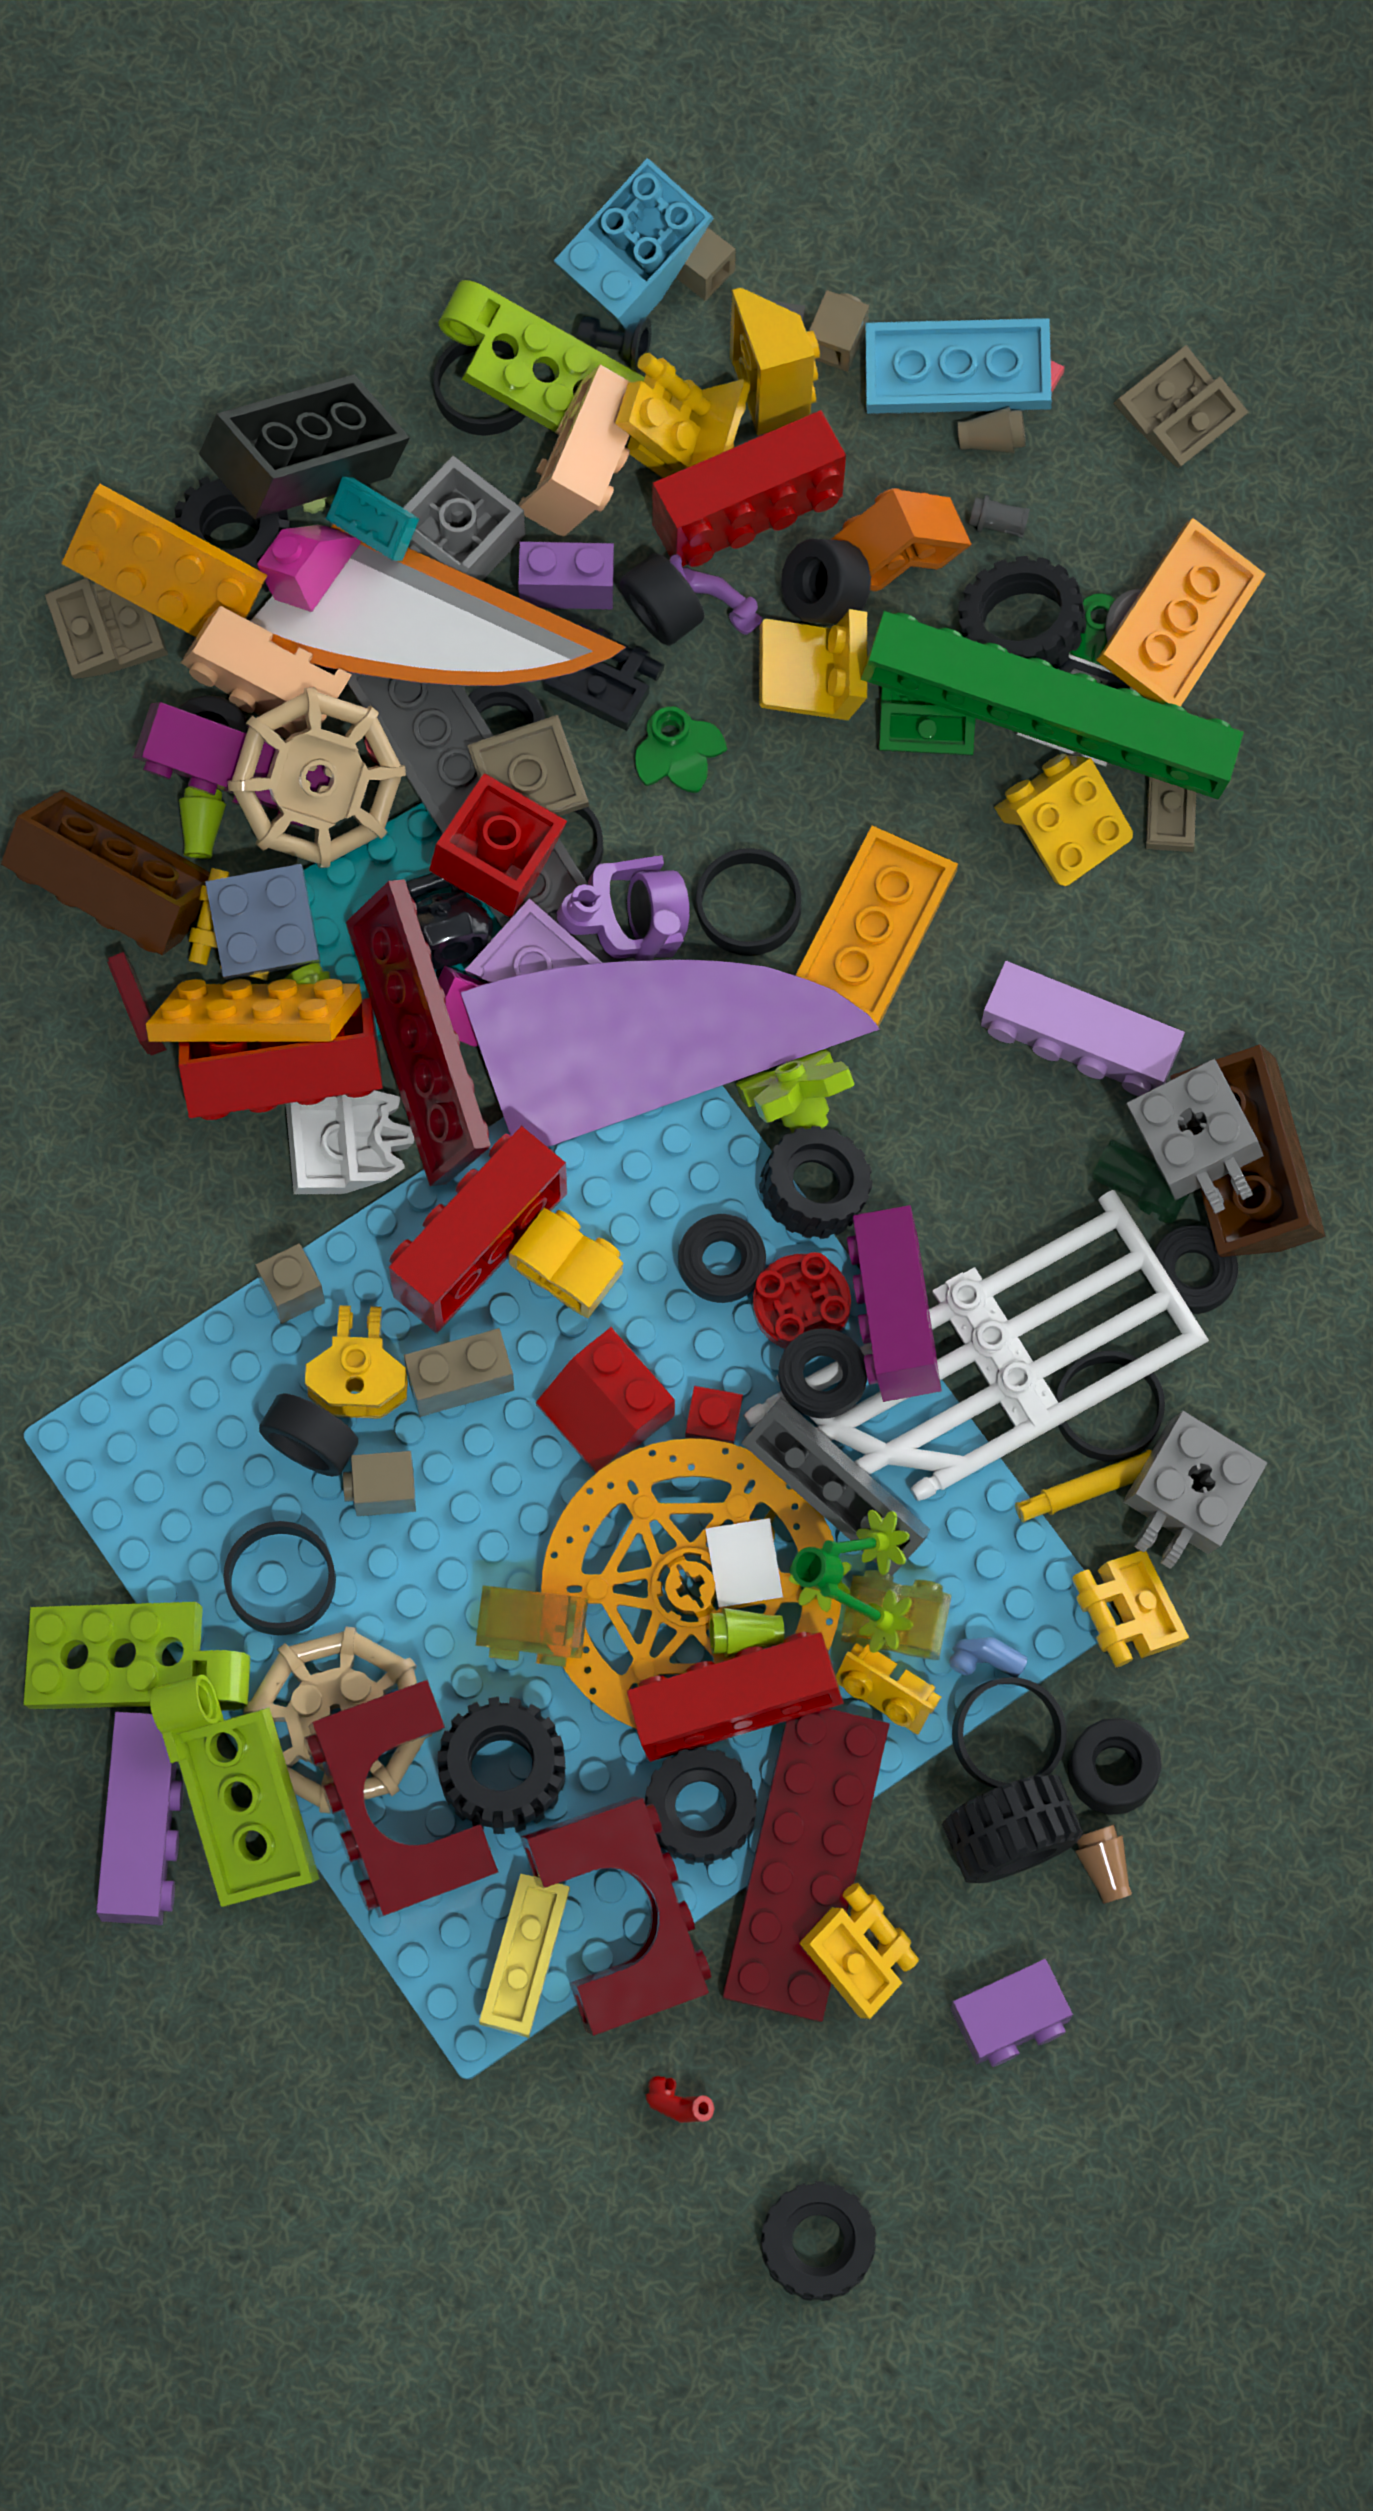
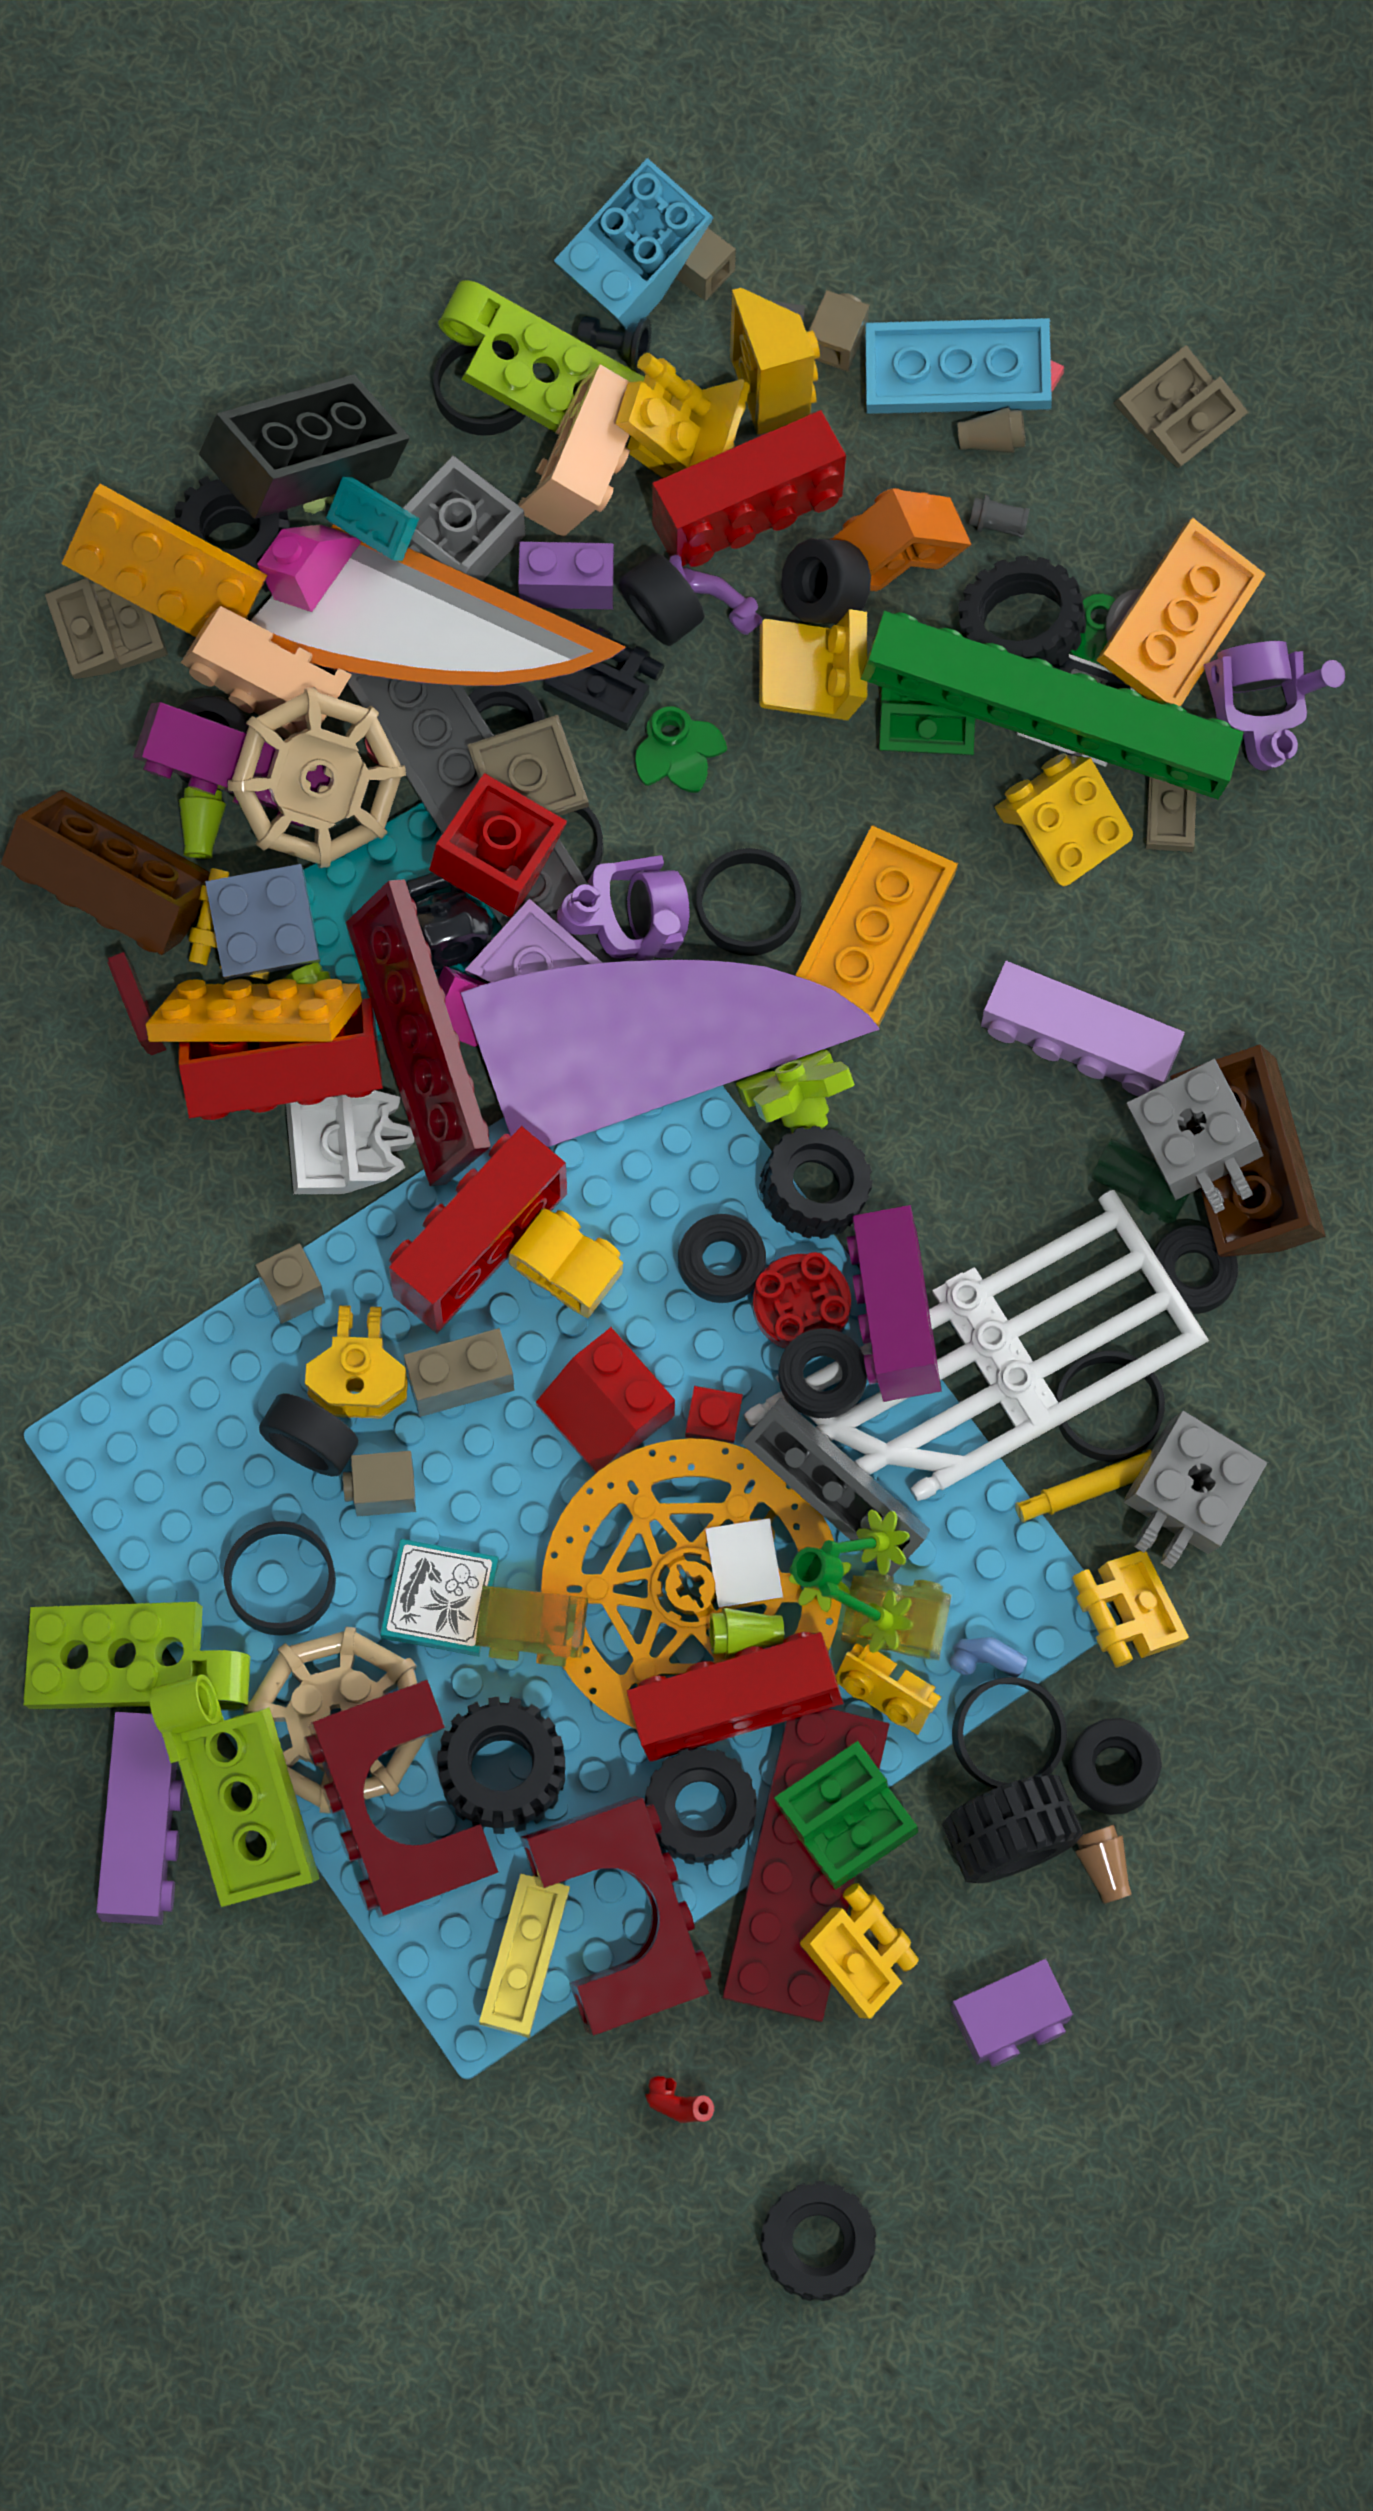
(437, 1596): none -> tile
(846, 1815): none -> green slope
(1259, 668): none -> medium lavender piece

